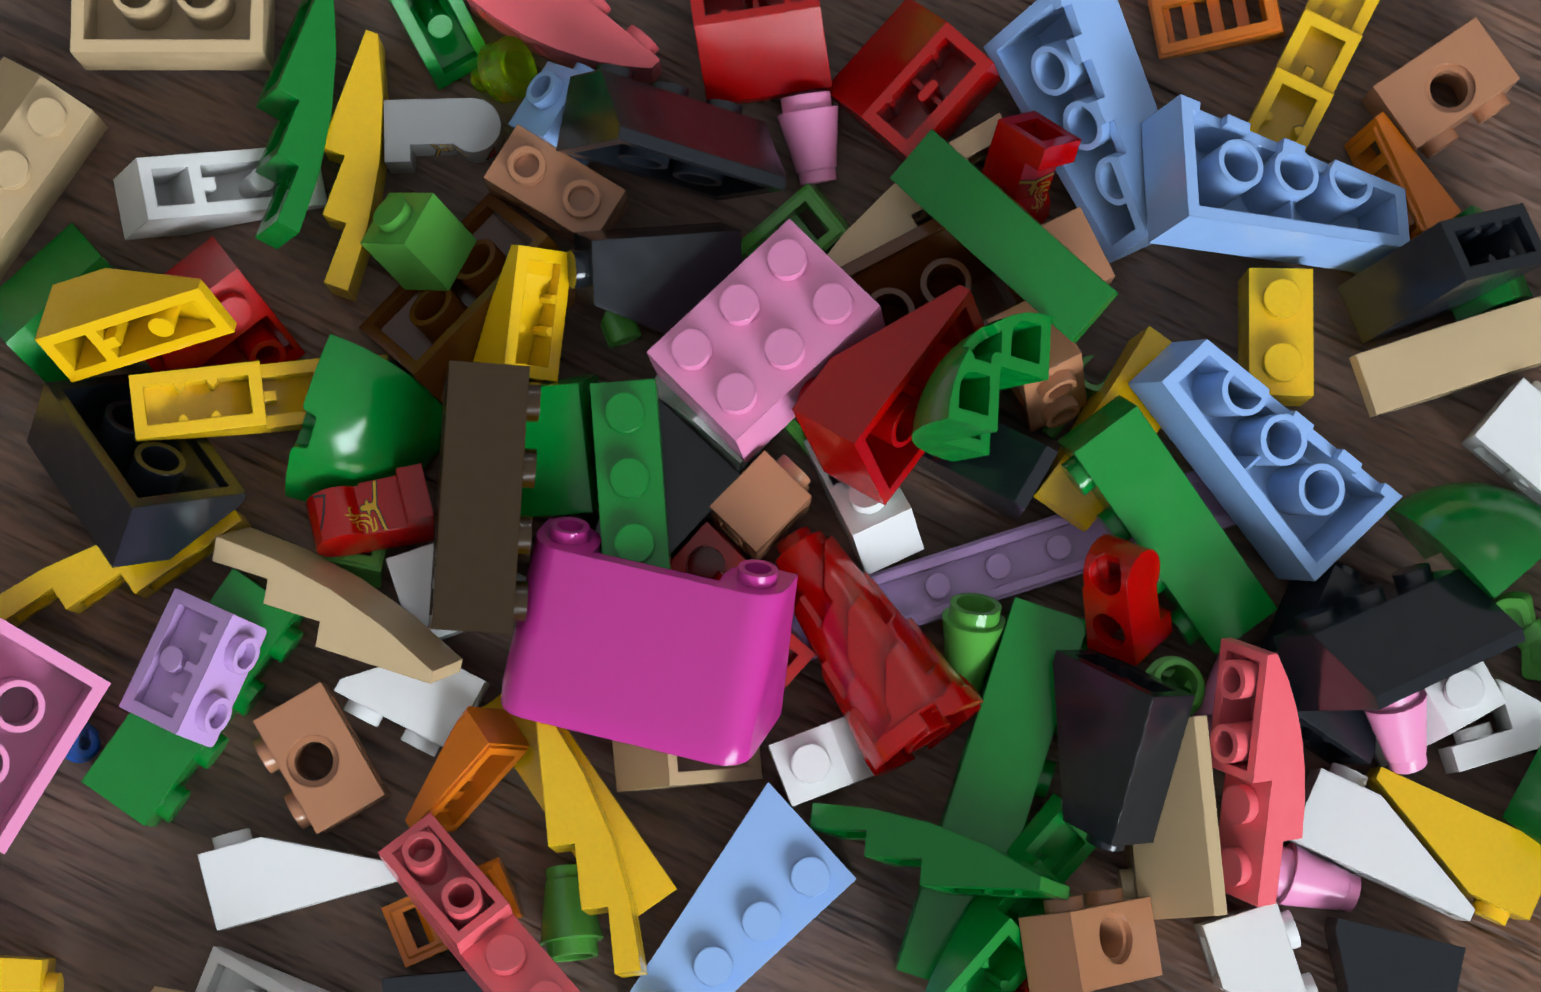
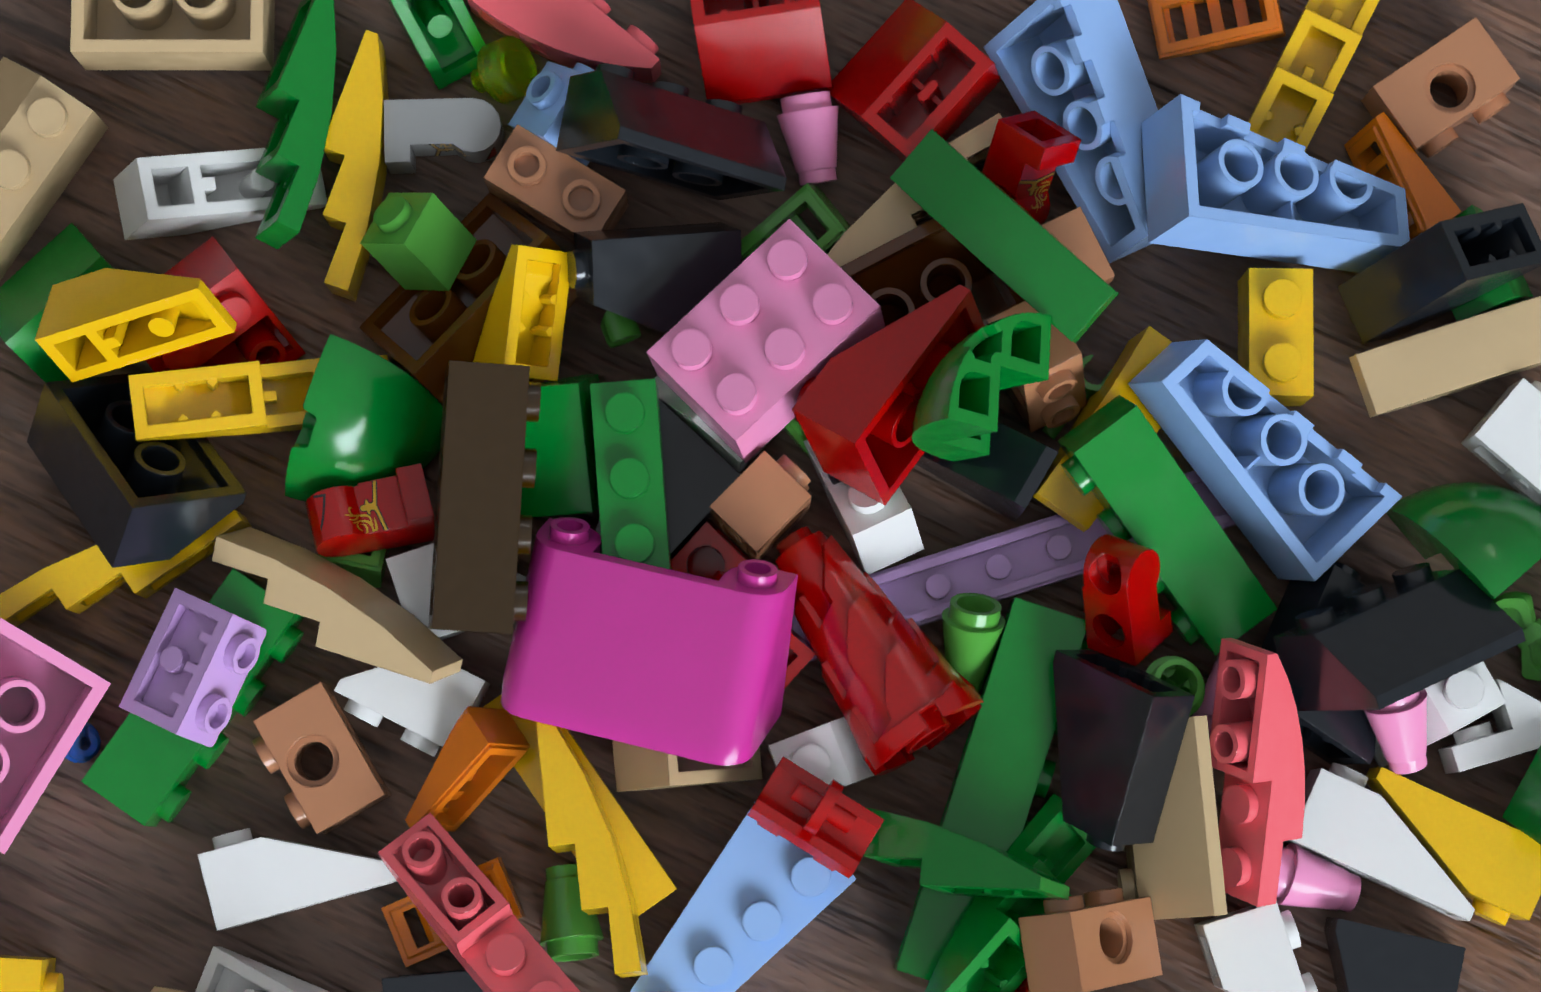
(815, 817): none -> red hips

